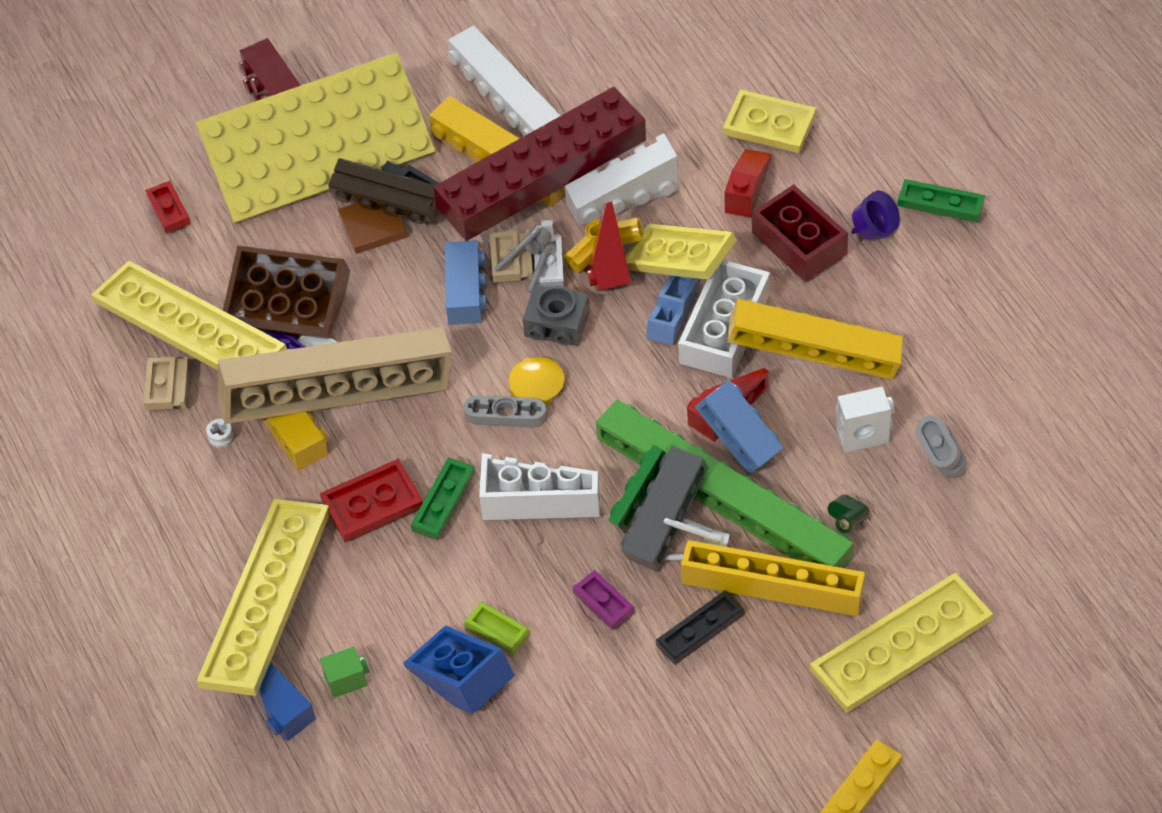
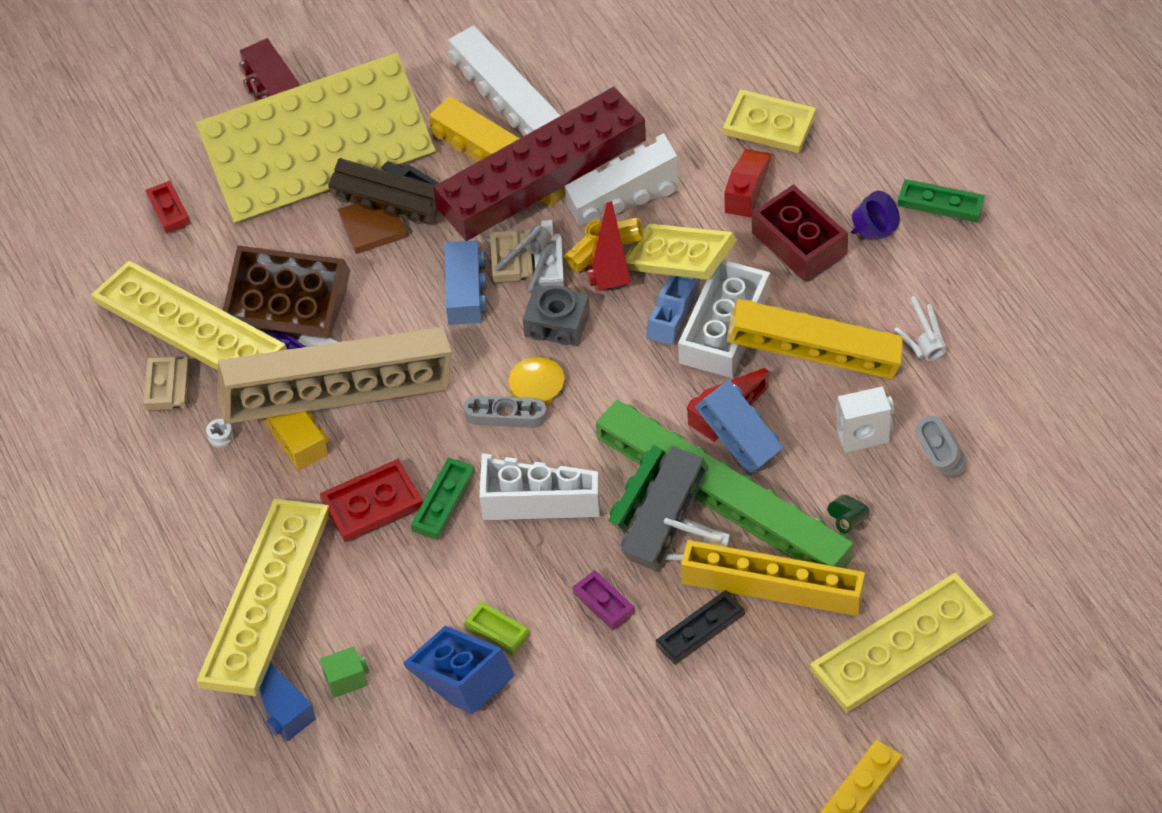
(930, 343): none -> white plant

